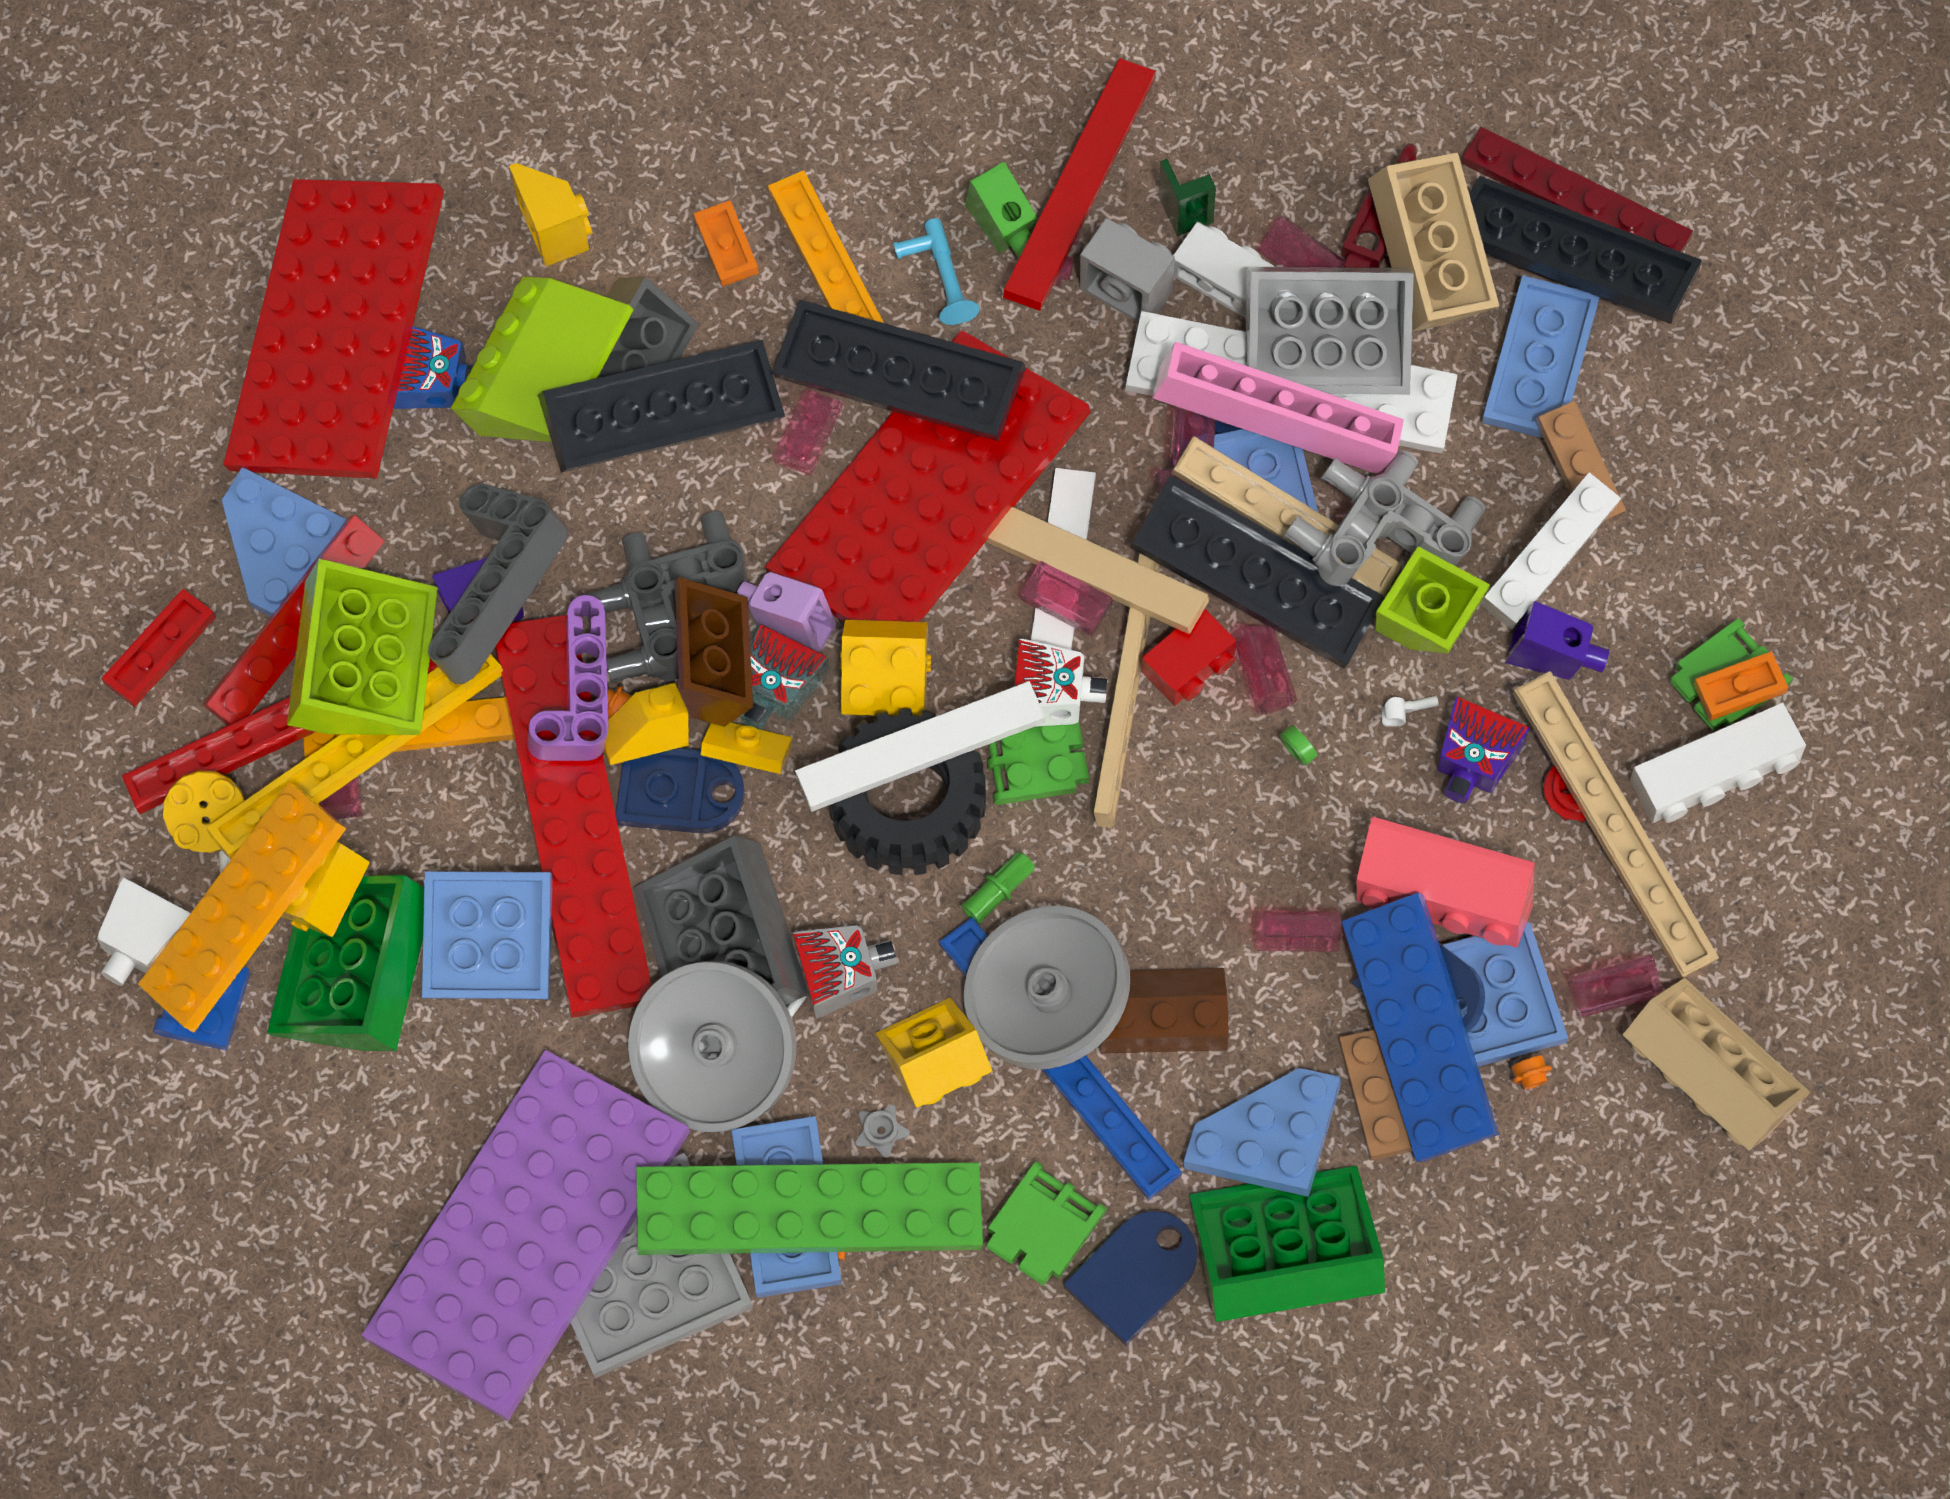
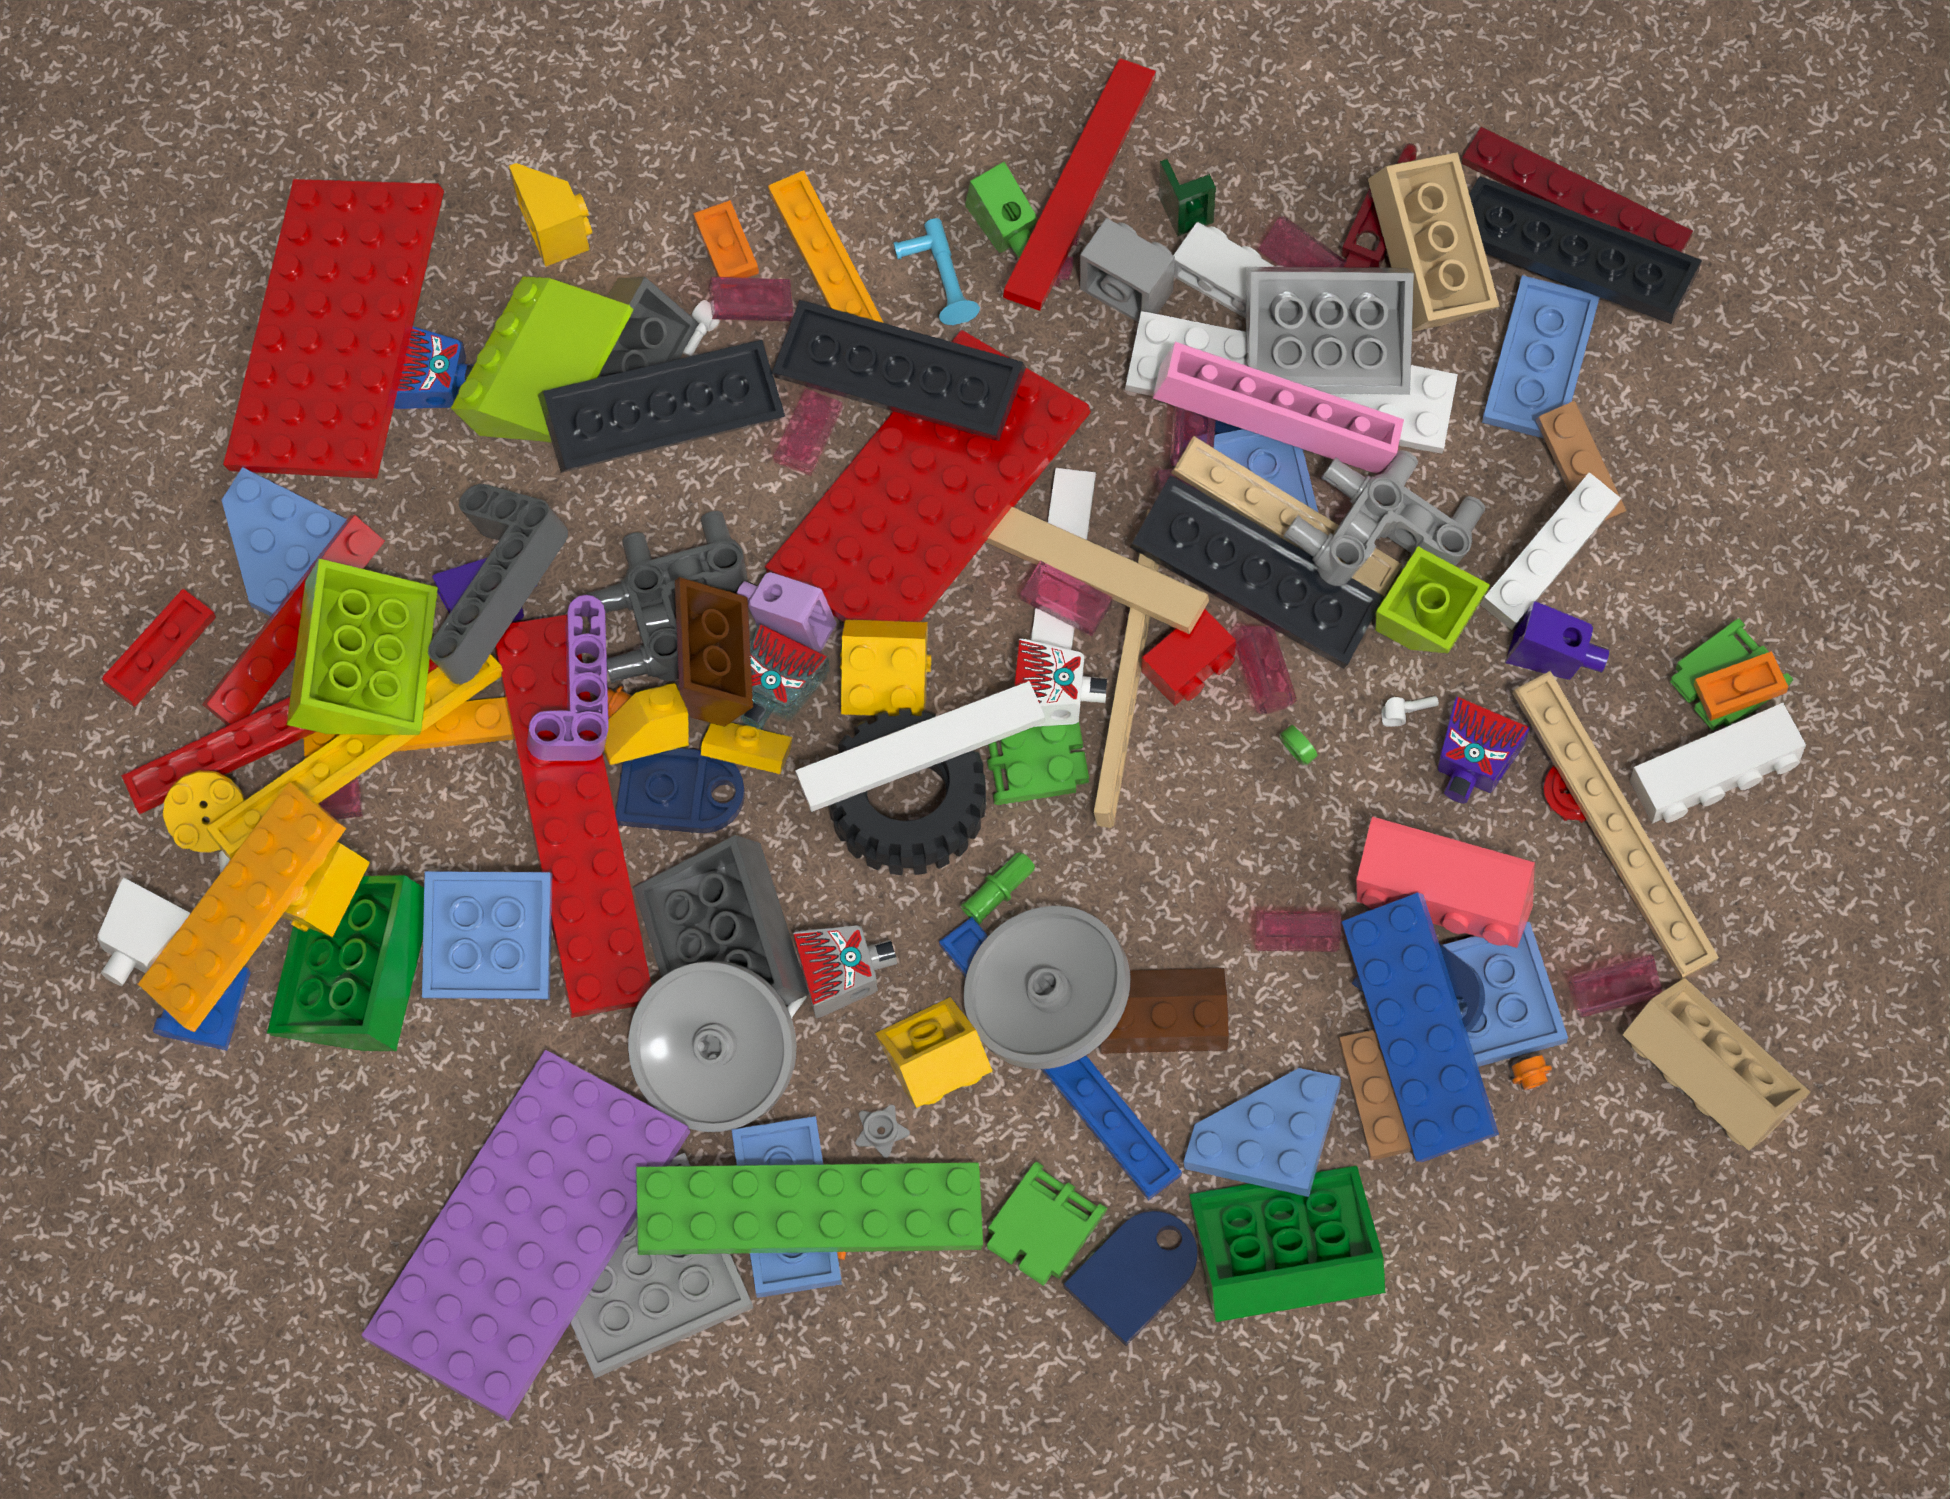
(703, 316): none -> white hand
(750, 299): none -> clear pink plate

